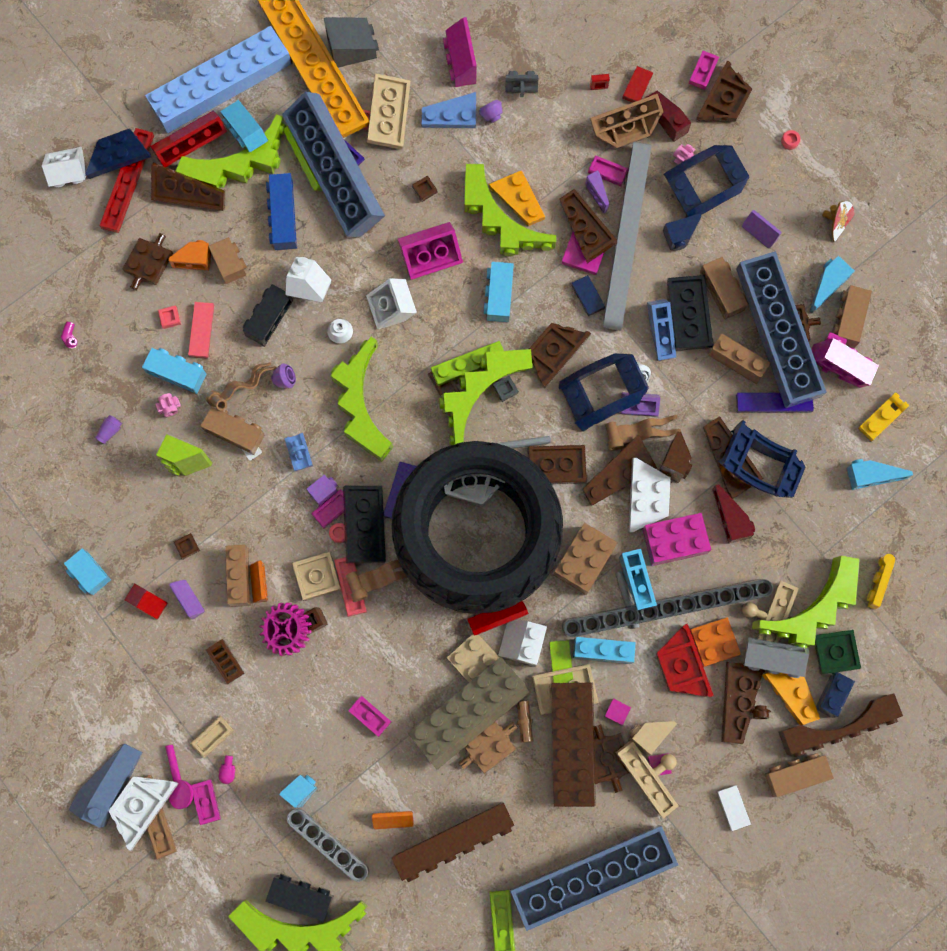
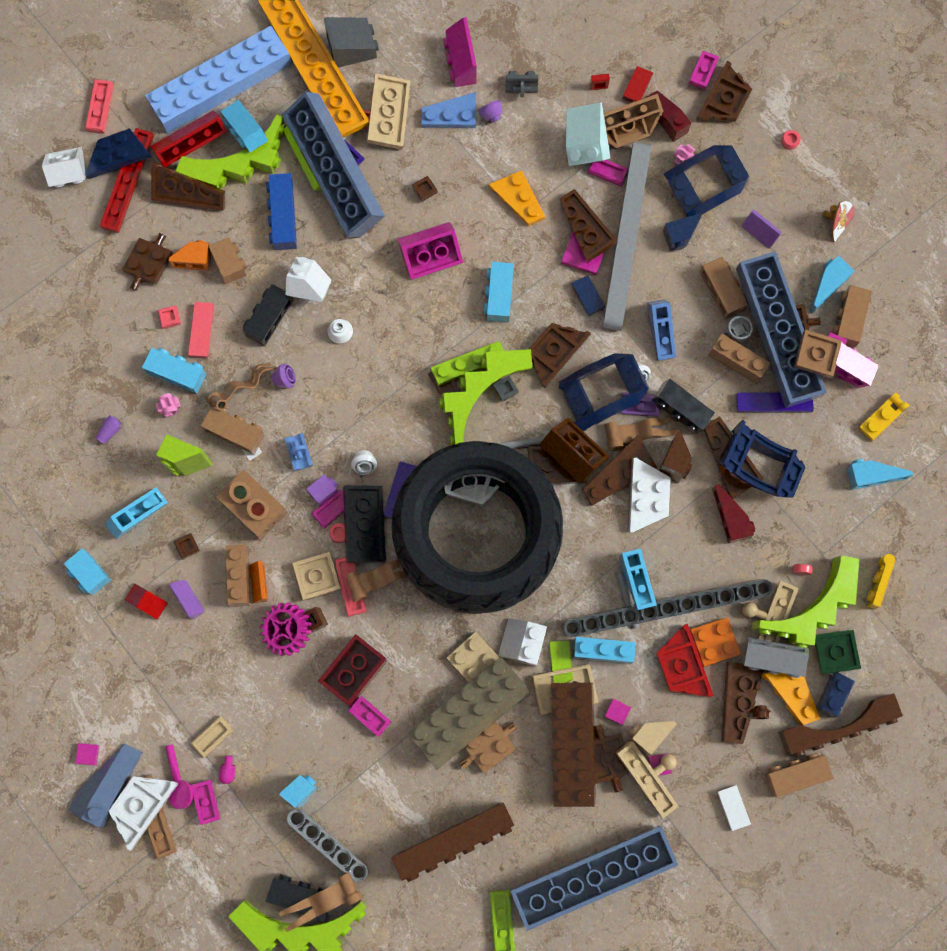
(67, 336): dark pink arm -> none
(87, 754): none -> dark pink tile
(99, 106): none -> coral tile
(135, 513): none -> medium azure slope
(214, 658): reddish brown slope -> none
(251, 504): none -> medium nougat piece
(325, 900): none -> medium nougat flag
(351, 379): lime arch -> none
(353, 670): none -> dark red brick
(364, 462): none -> white cone
(391, 303): white slope -> none
(393, 820): orange slope -> none
(487, 621): red tile -> none
(495, 221): lime arch -> none
(524, 721): medium nougat pin -> none
(574, 450): none -> reddish brown slope
(585, 558): medium nougat brick -> none
(586, 134): none -> light aqua slope
(597, 190): medium lavender slope -> none
(676, 539): dark pink brick -> none
(682, 406): none -> black brick
(690, 312): black plate -> none
(739, 329): none -> light grey wheel
(802, 569): none -> coral tile
(818, 353): none -> medium nougat plate

